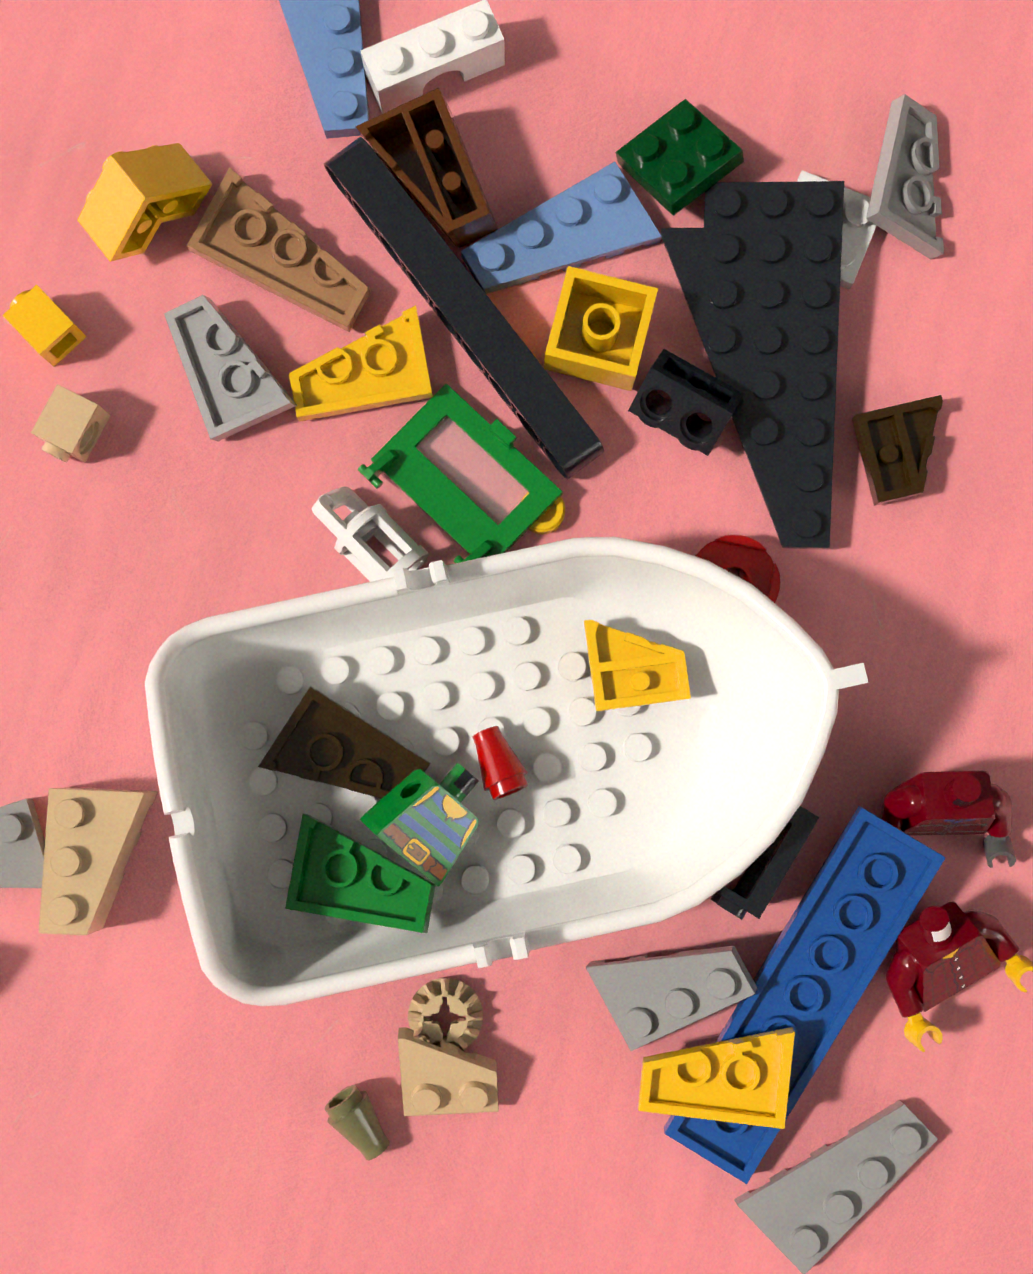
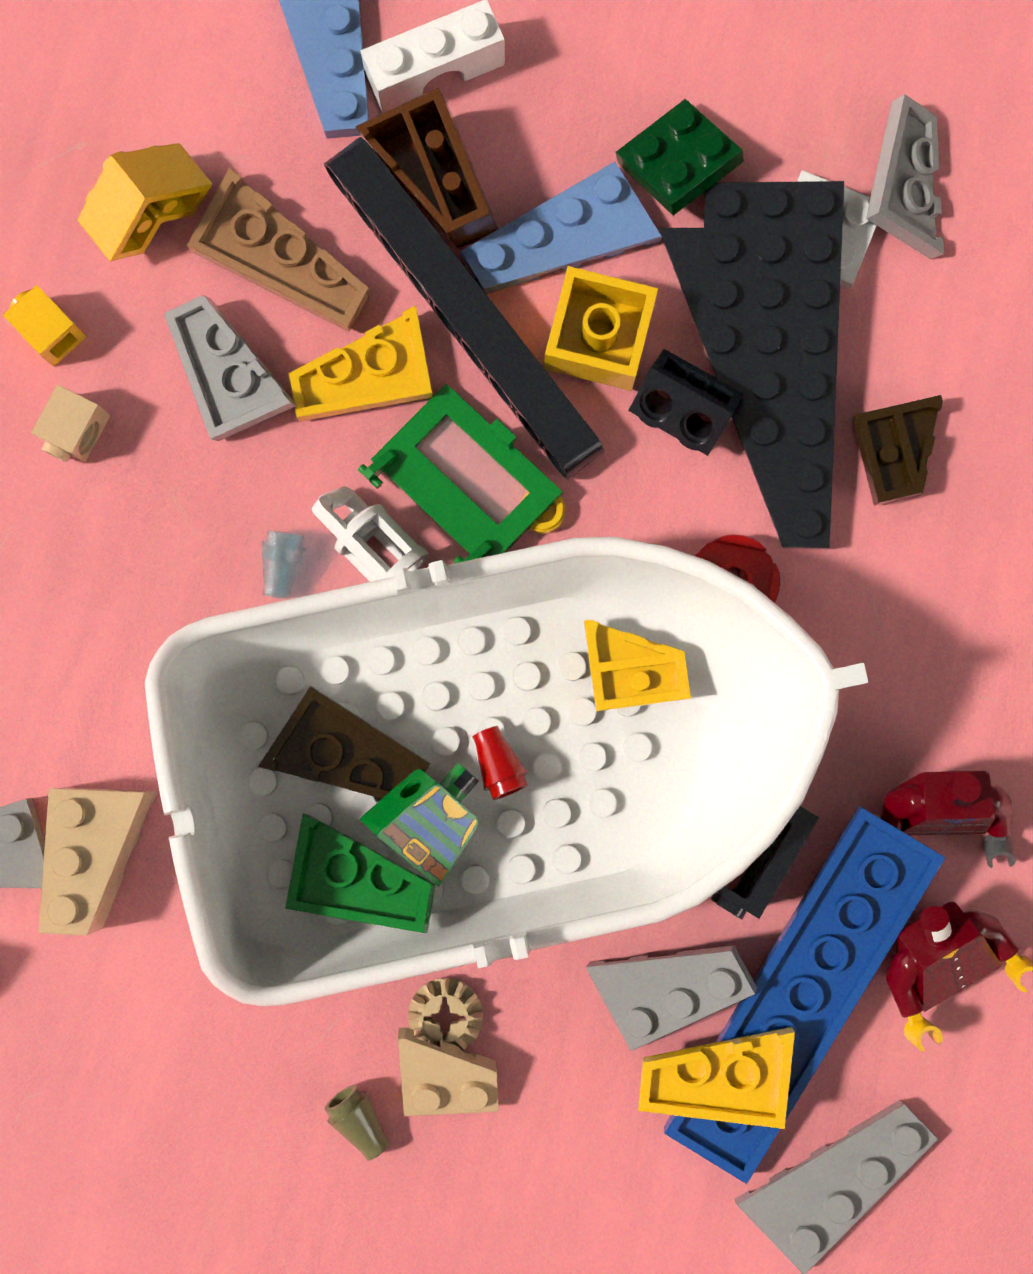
(281, 562): none -> clear light blue cone

